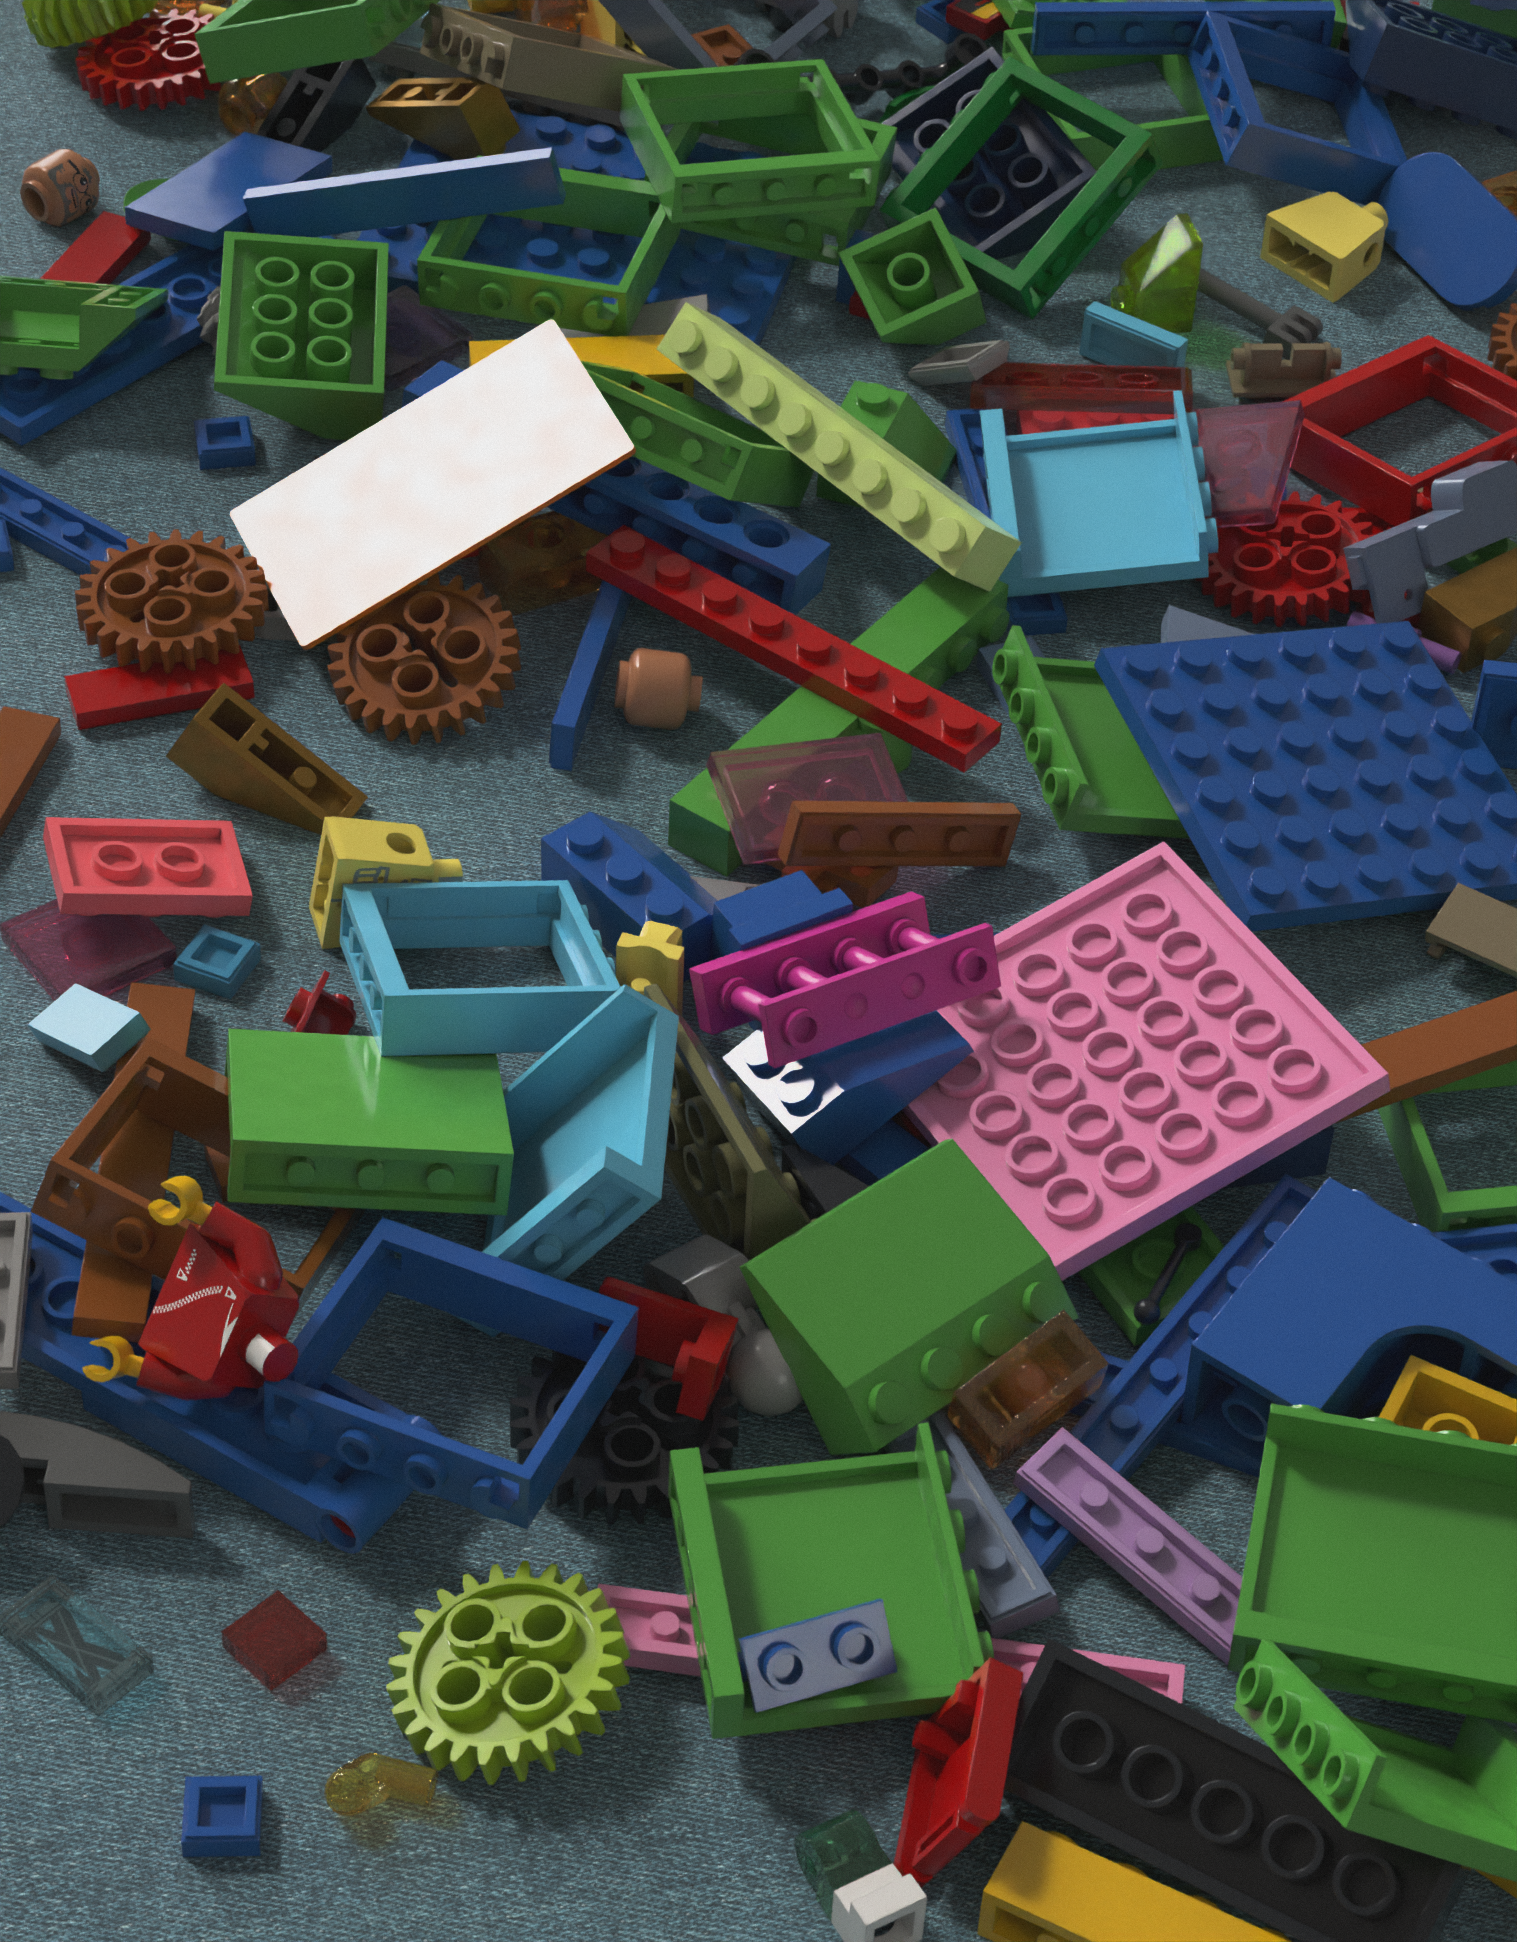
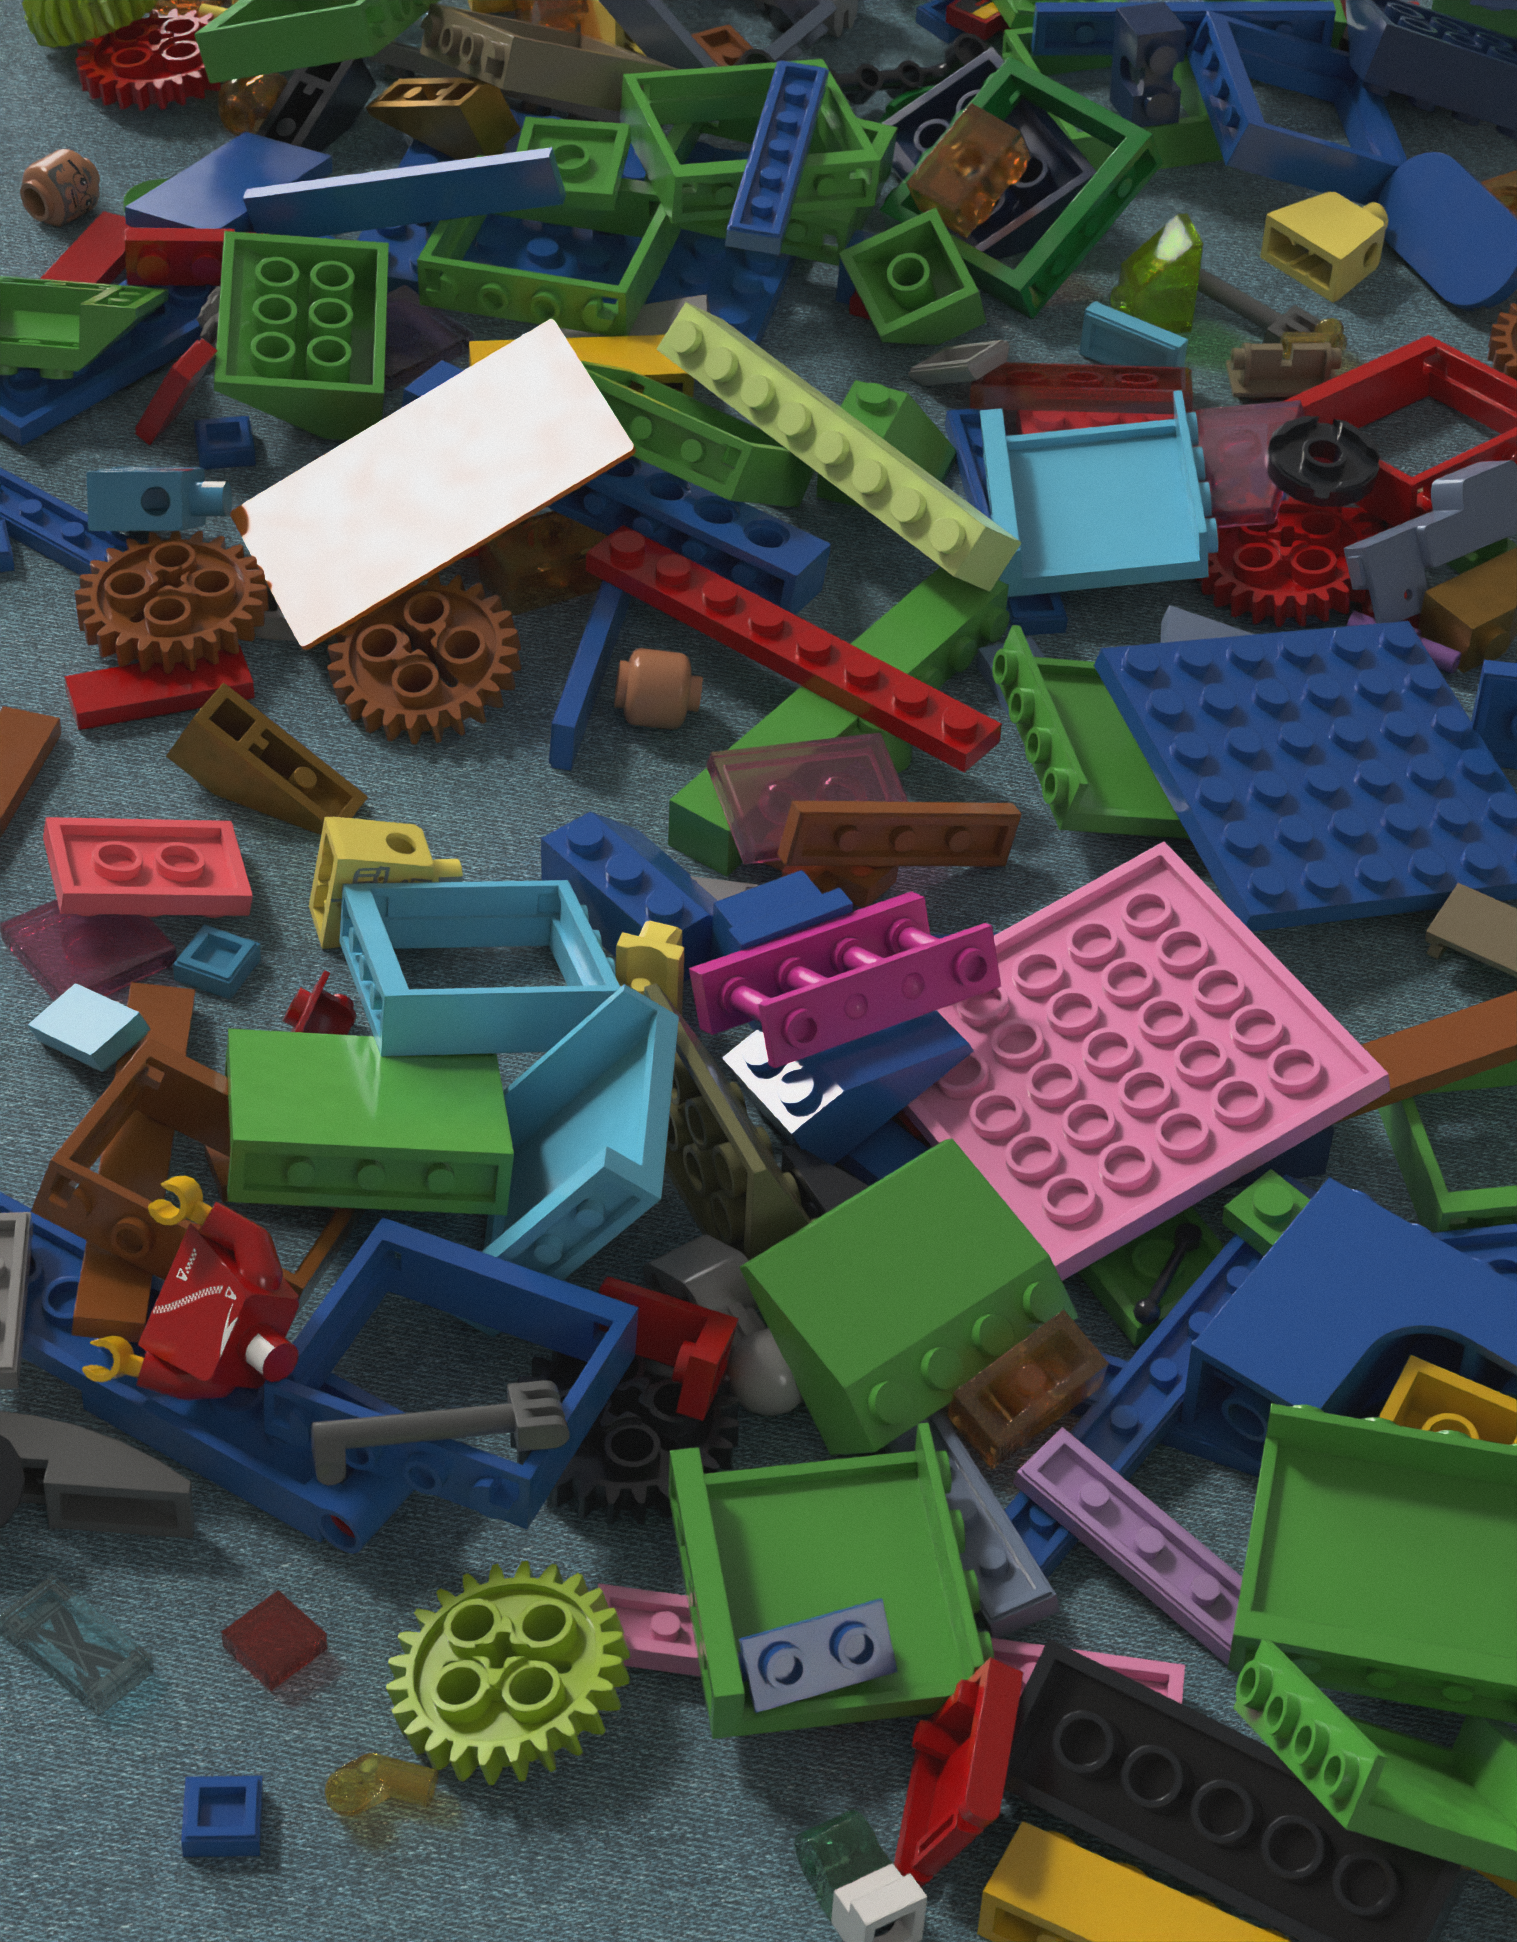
(140, 501): none -> dark azure torso
(174, 256): none -> red hinge
(175, 391): none -> red tile
(530, 1413): none -> dark grey hinge
(587, 155): none -> bright green plate
(777, 158): none -> blue tile
(971, 144): none -> clear orange brick
(1155, 43): none -> dark blue brick
(1264, 1211): none -> bright green plate
(1321, 484): none -> black tile
(1326, 330): none -> clear yellow arm

